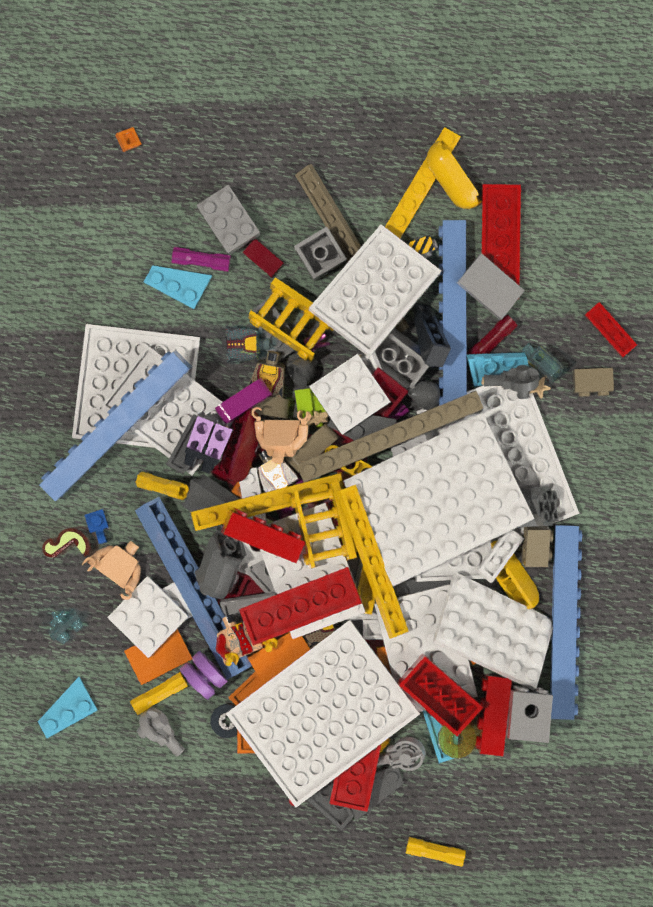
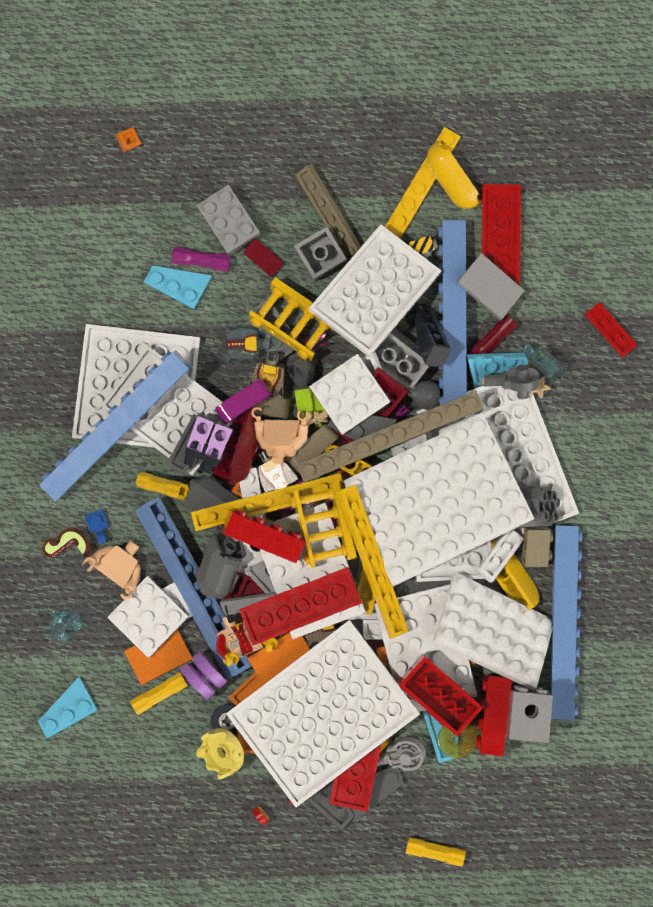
(158, 730): light grey pin -> none
(216, 760): none -> light yellow plate
(260, 815): none -> red tile
(593, 381): dark tan brick -> none

